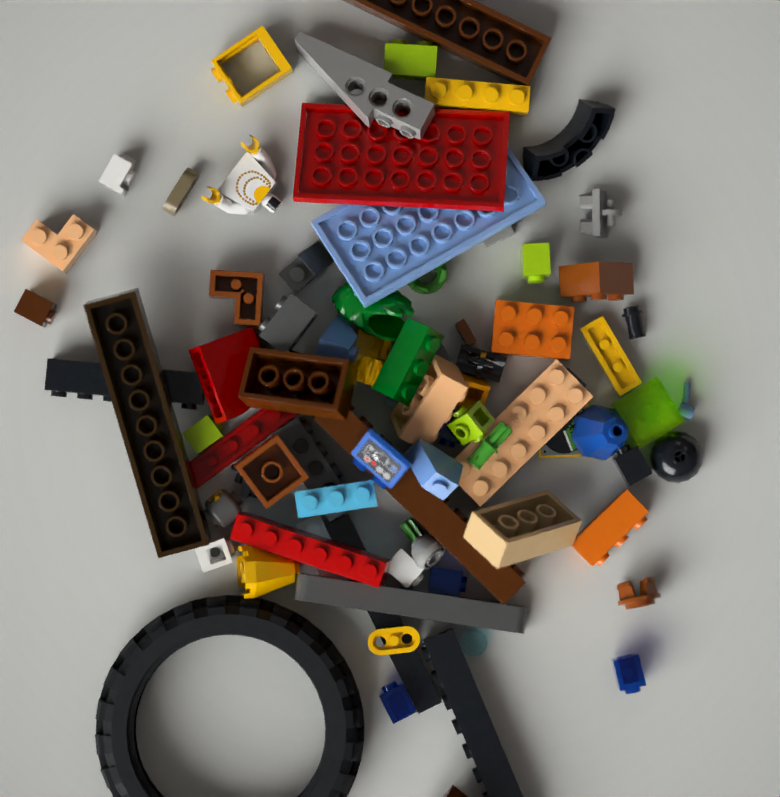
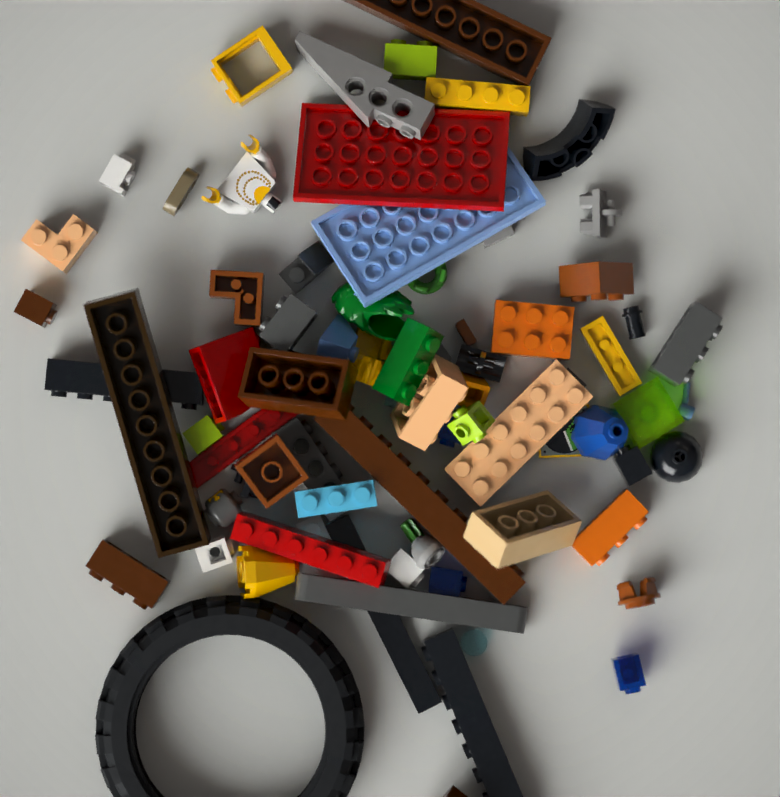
(127, 574): none -> reddish brown brick
(381, 459): slope -> none
(393, 639): yellow plate -> none
(397, 701): clear blue brick -> none
(434, 468): medium blue slope -> none
(490, 445): bright green axle -> none
(535, 262): lime brick -> none
(686, 345): none -> dark grey brick

